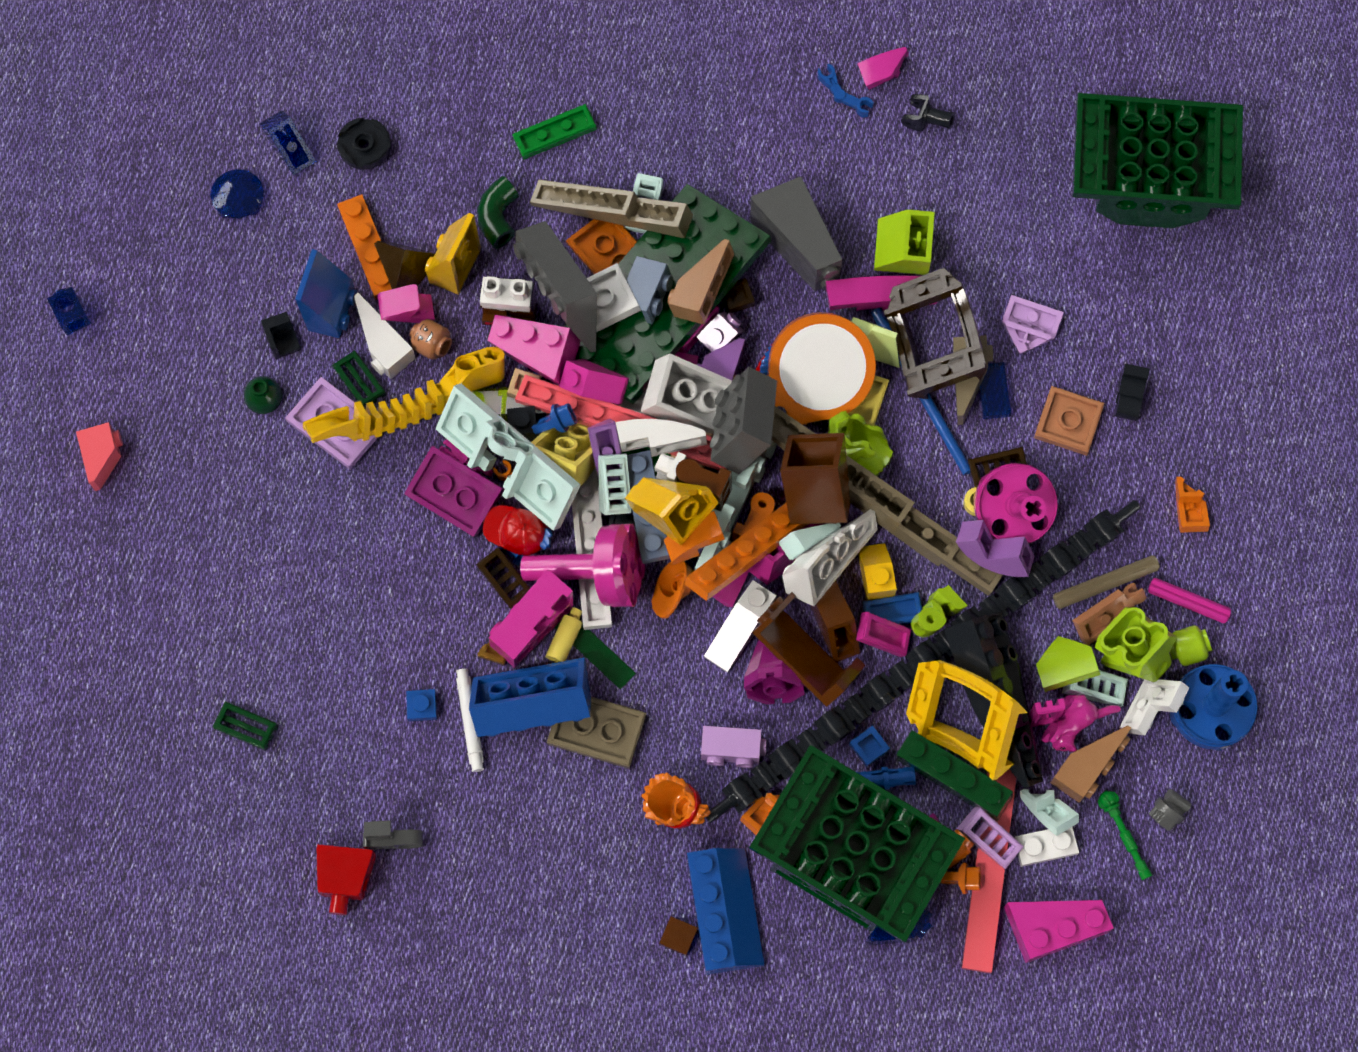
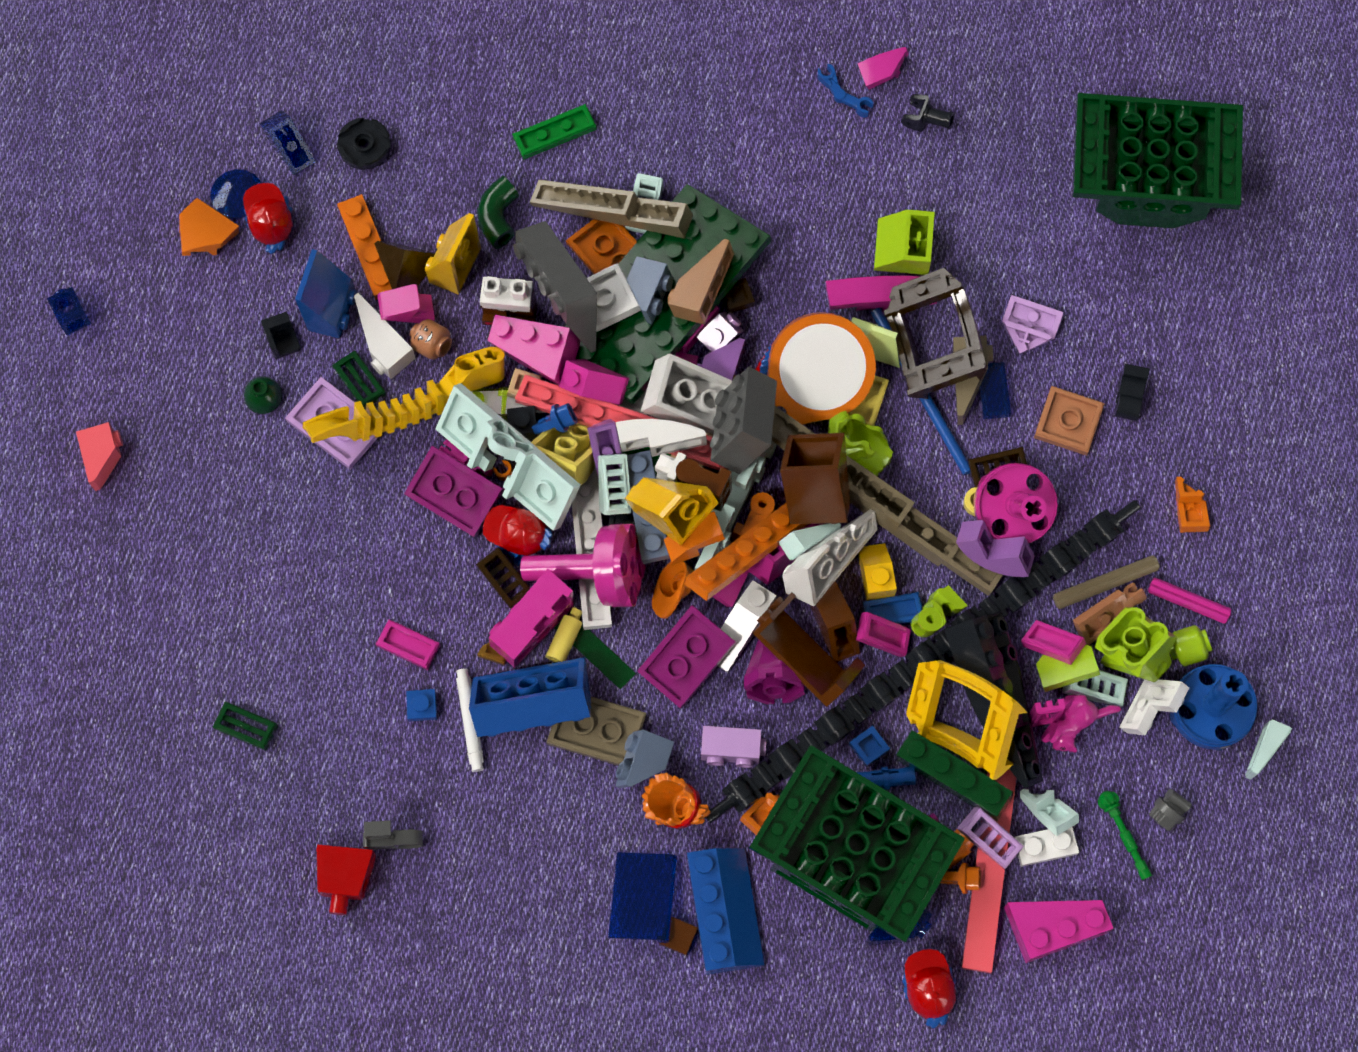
(204, 229): none -> orange slope
(268, 215): none -> red hair
(408, 644): none -> dark pink tile
(642, 896): none -> clear blue piece
(644, 757): none -> sand blue slope
(686, 656): none -> magenta plate
(797, 231): dark grey slope -> none
(930, 986): none -> red hair
(1053, 642): none -> dark pink tile
(1084, 766): medium nougat slope -> none
(1270, 740): none -> light aqua slope

